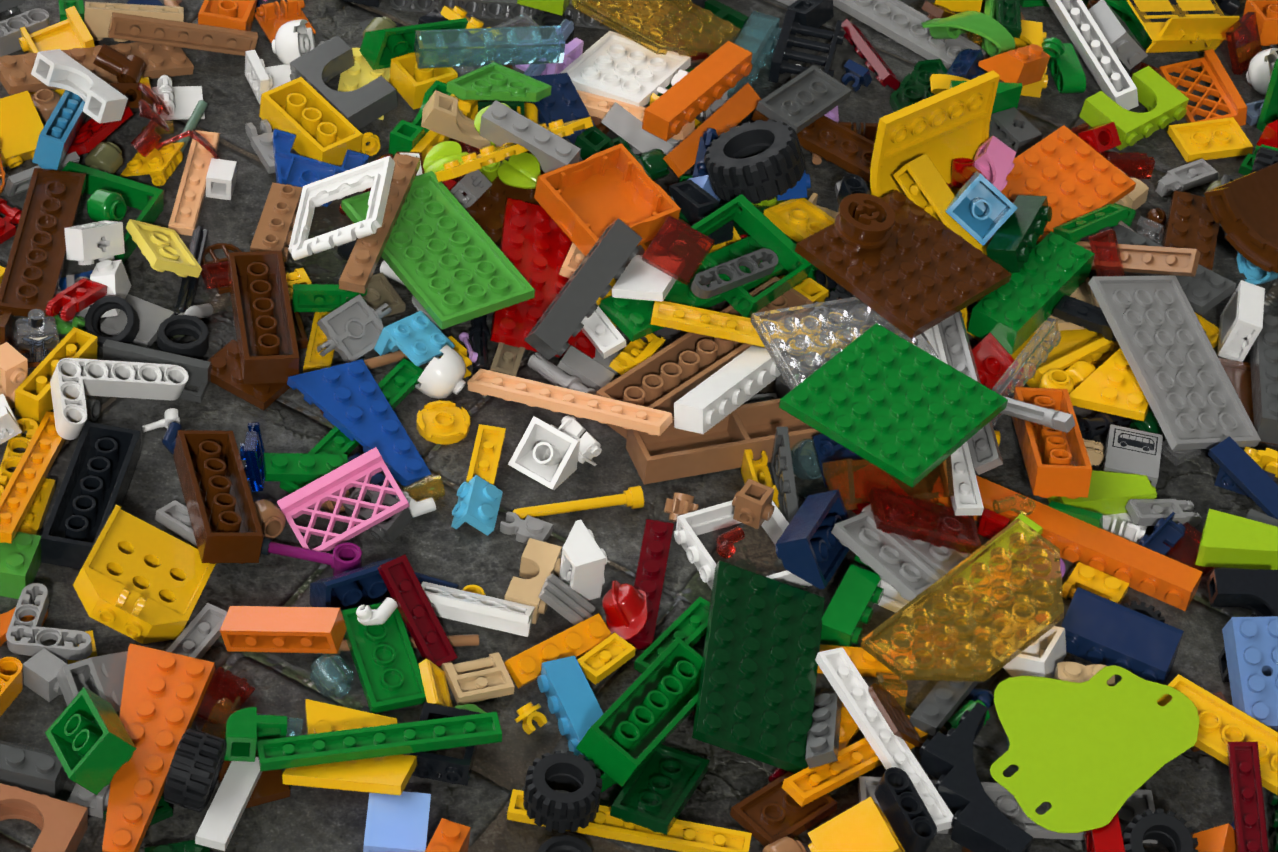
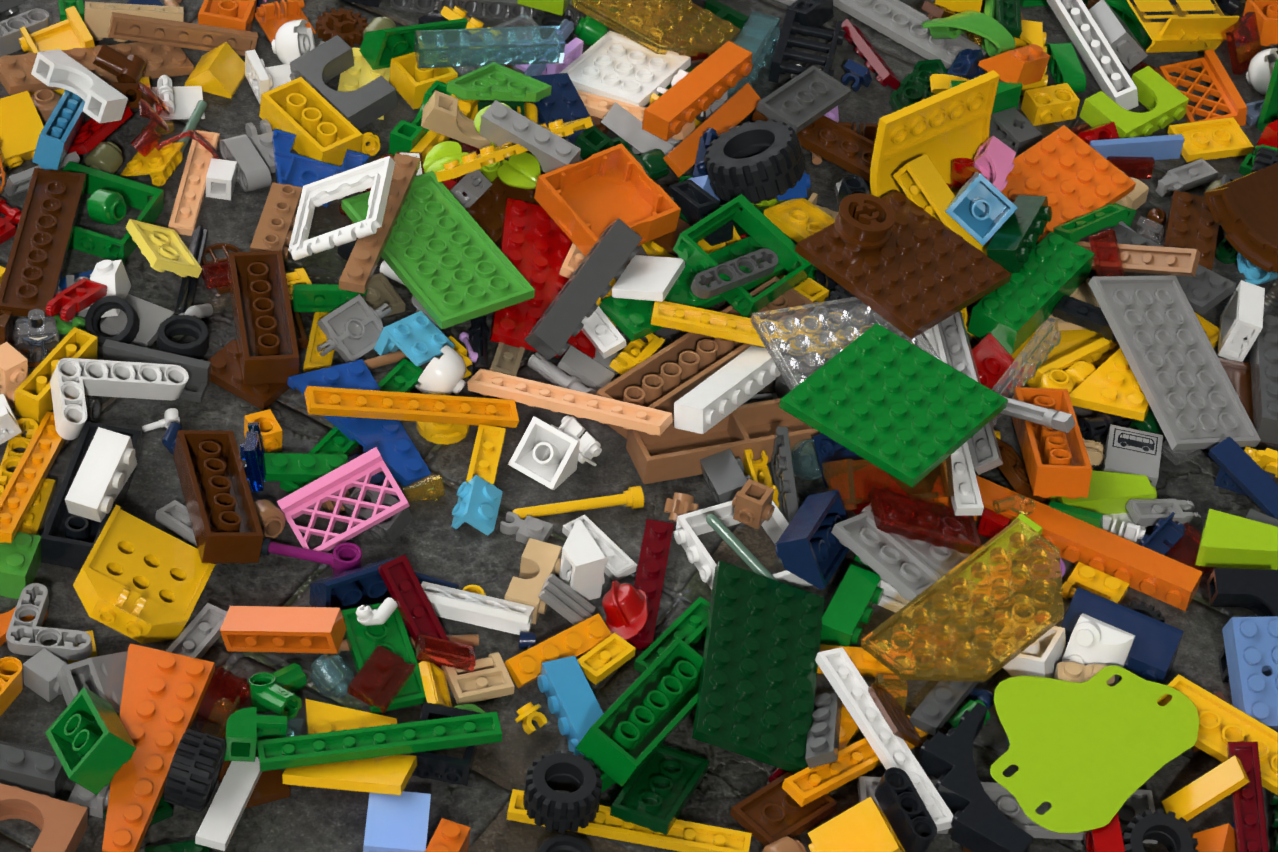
(94, 241): white brick -> none
(101, 475): none -> white wedge
(218, 72): none -> yellow slope
(251, 169): none -> light grey beam
(270, 429): none -> light orange brick
(276, 690): none -> green piece
(341, 23): none -> reddish brown gear
(381, 678): none -> clear red plate
(410, 406): none -> light orange plate
(421, 507): white arm -> none
(445, 652): none -> clear red tile
(526, 640): none -> dark blue hand
(590, 30): none -> green head
(618, 562): none -> white tile
(678, 250): clear red tile -> none
(723, 475): none -> dark grey brick
(726, 541): clear red arm -> none
(737, 546): none -> sand green piece
(1015, 472): none -> reddish brown tile
(1050, 104): none -> yellow brick
(1053, 47): green plate -> none
(1098, 644): none -> white slope
(1152, 146): none -> medium blue tile
(1207, 790): none -> yellow tile
(1226, 253): none -> dark green plate

